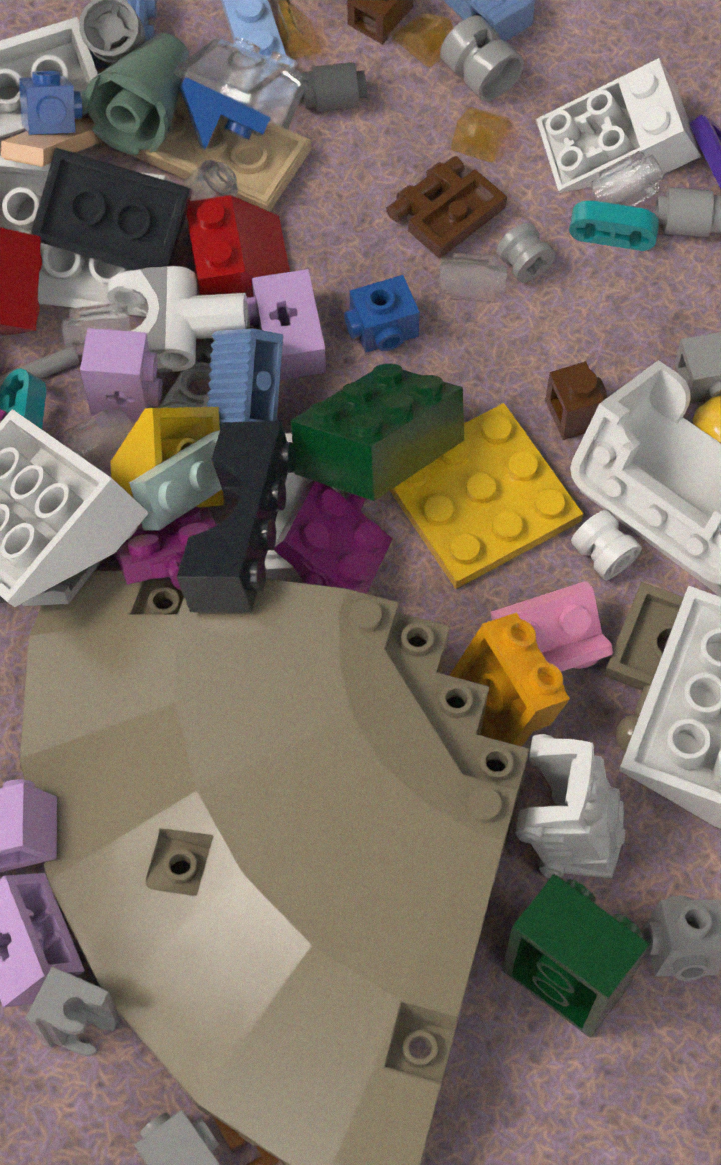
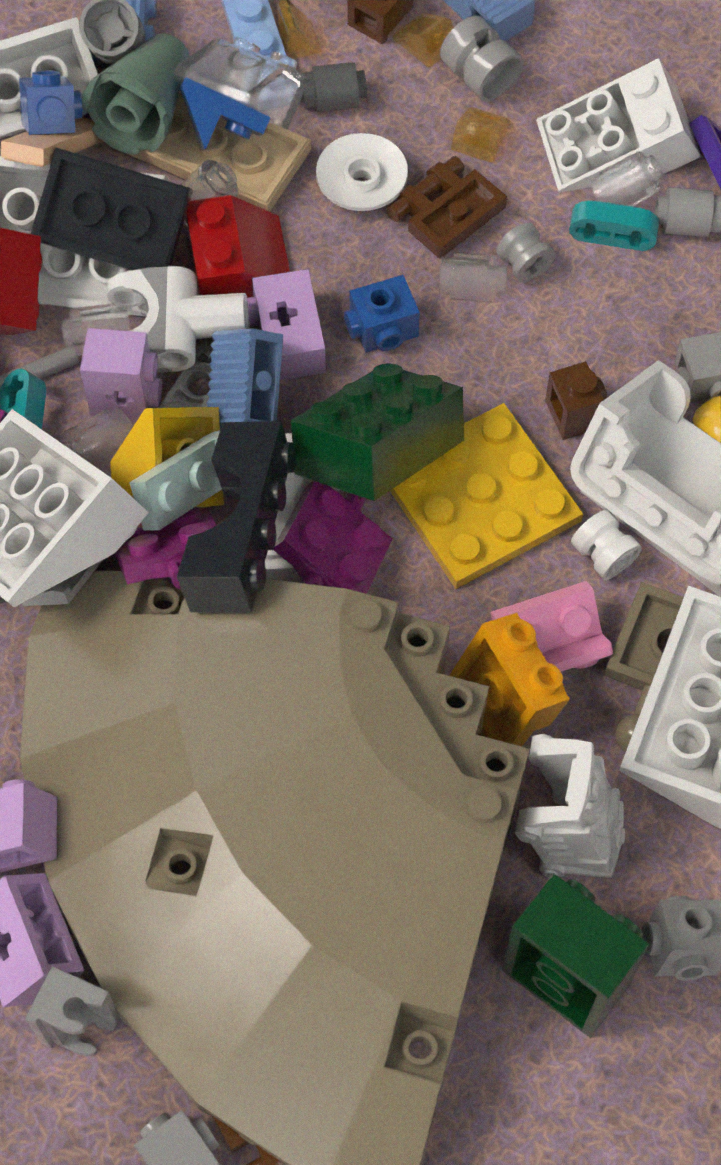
(361, 157): none -> white dish

